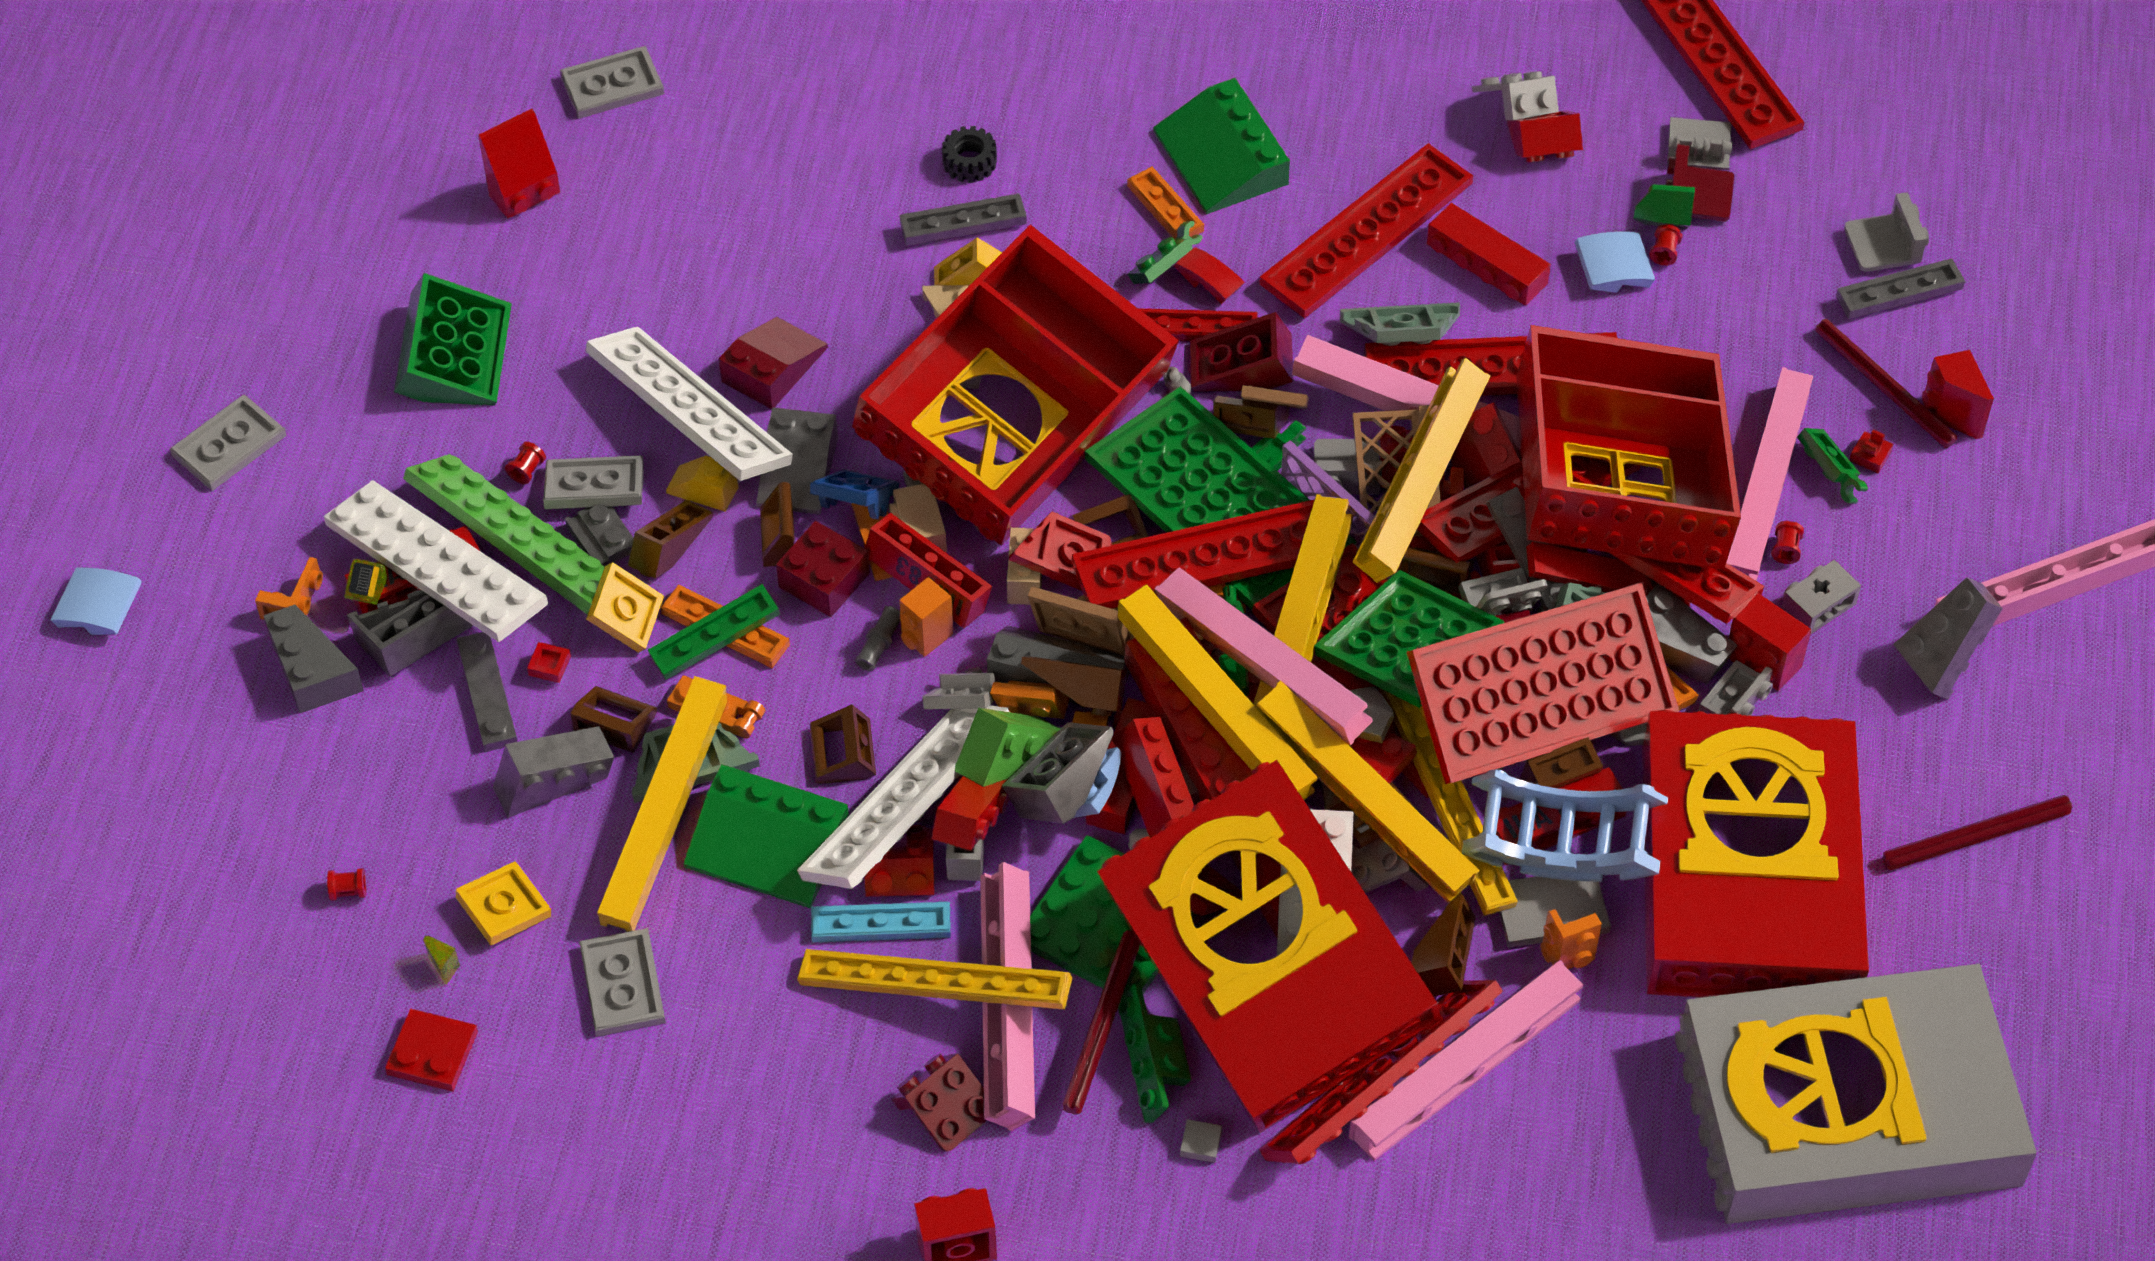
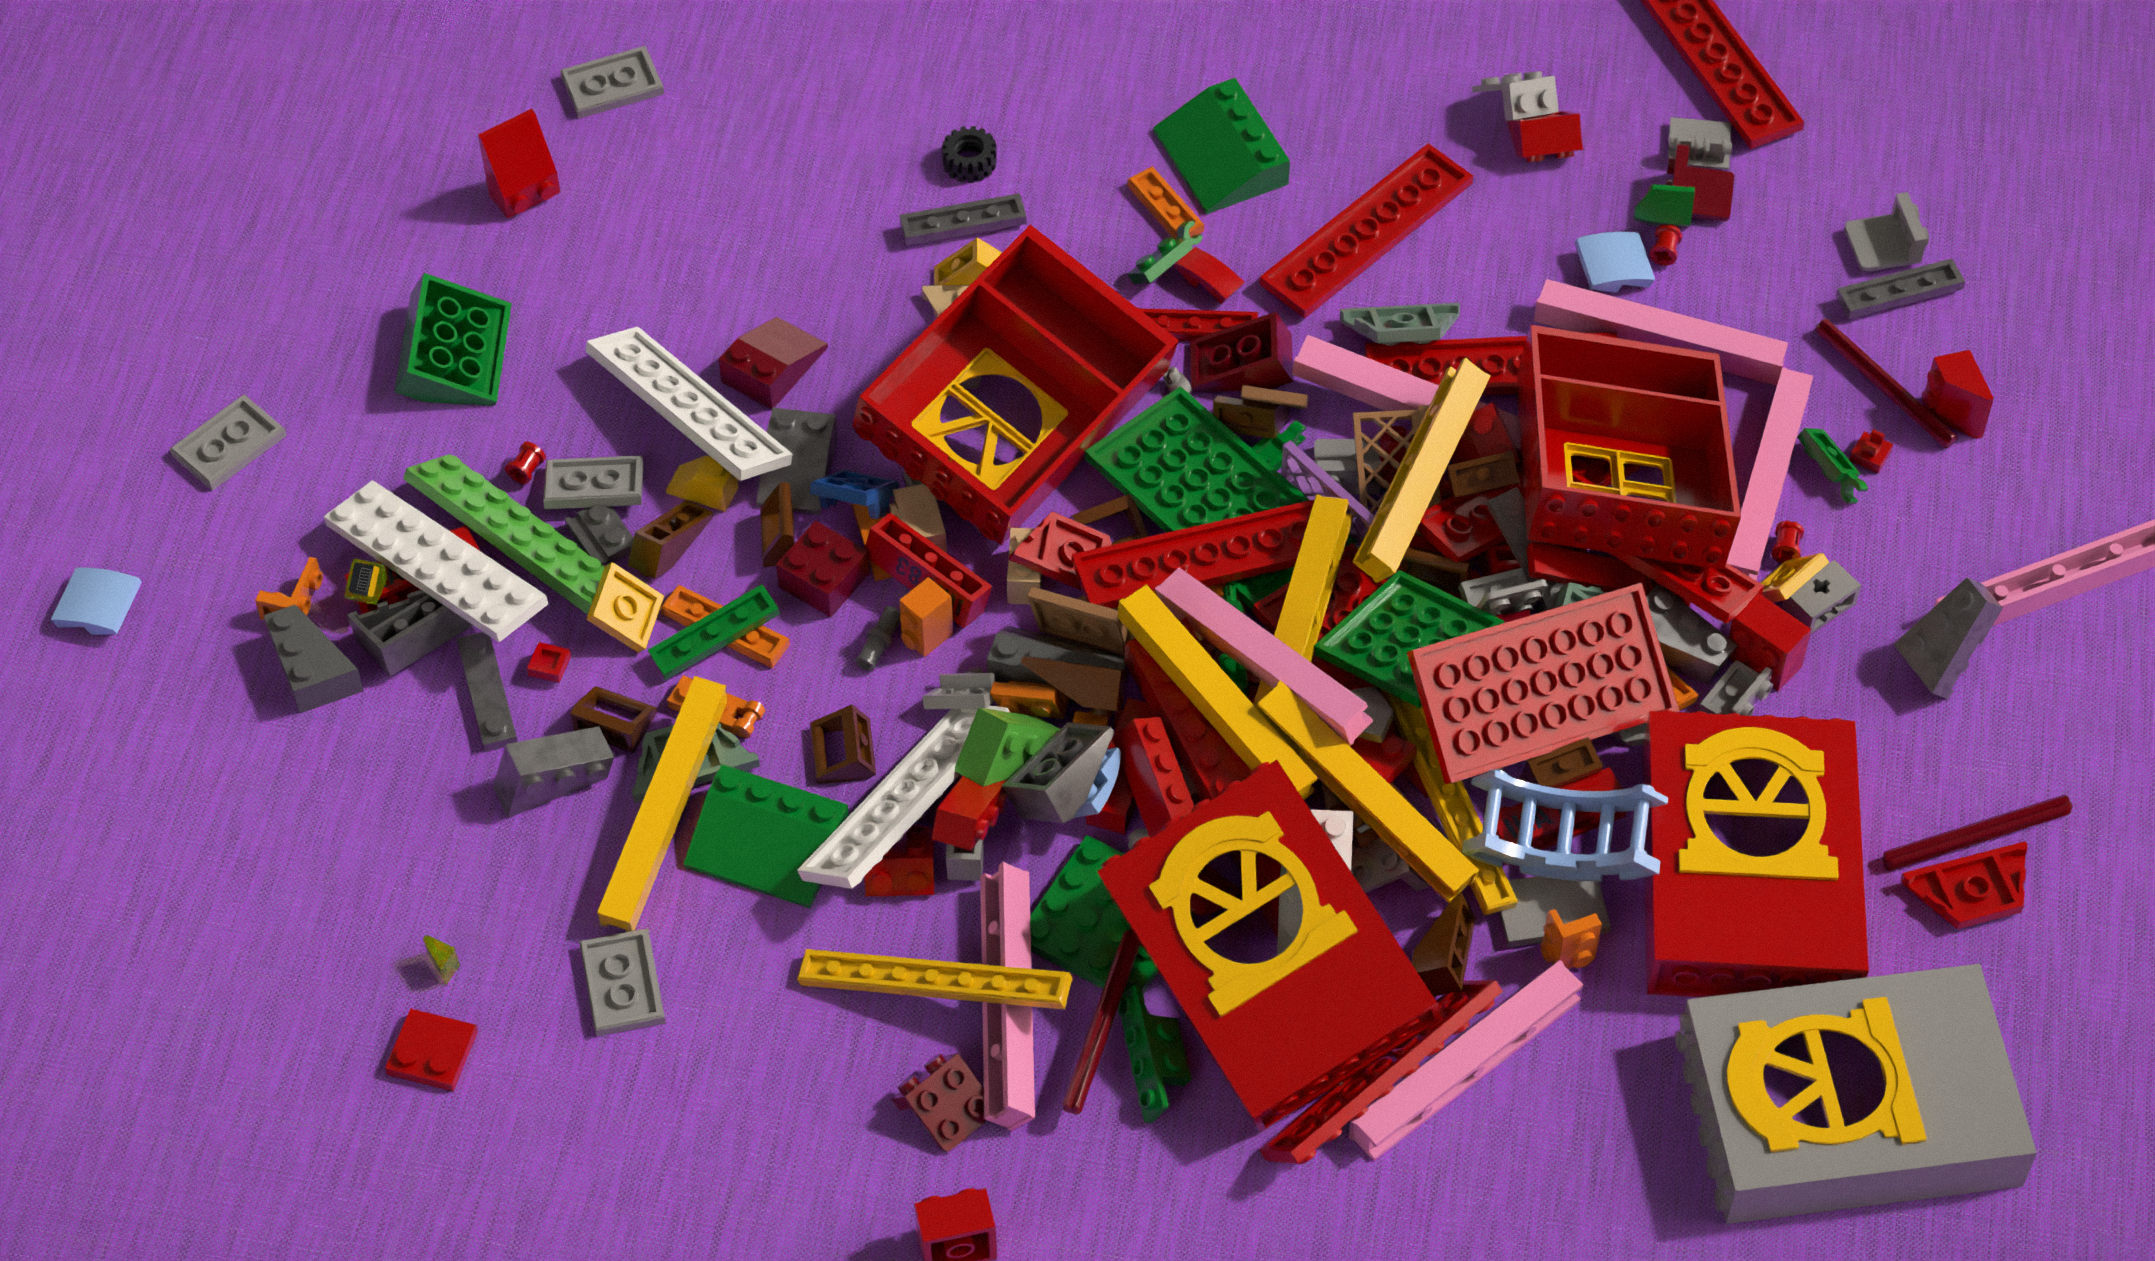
(346, 884): red bush -> none
(503, 903): yellow plate -> none
(880, 922): medium azure tile -> none
(1201, 1141): light grey tile -> none
(1483, 474): none -> reddish brown tile
(1488, 254): red brick -> none
(1594, 312): none -> bright pink tile
(1791, 576): none -> yellow tile
(1973, 886): none -> red wing

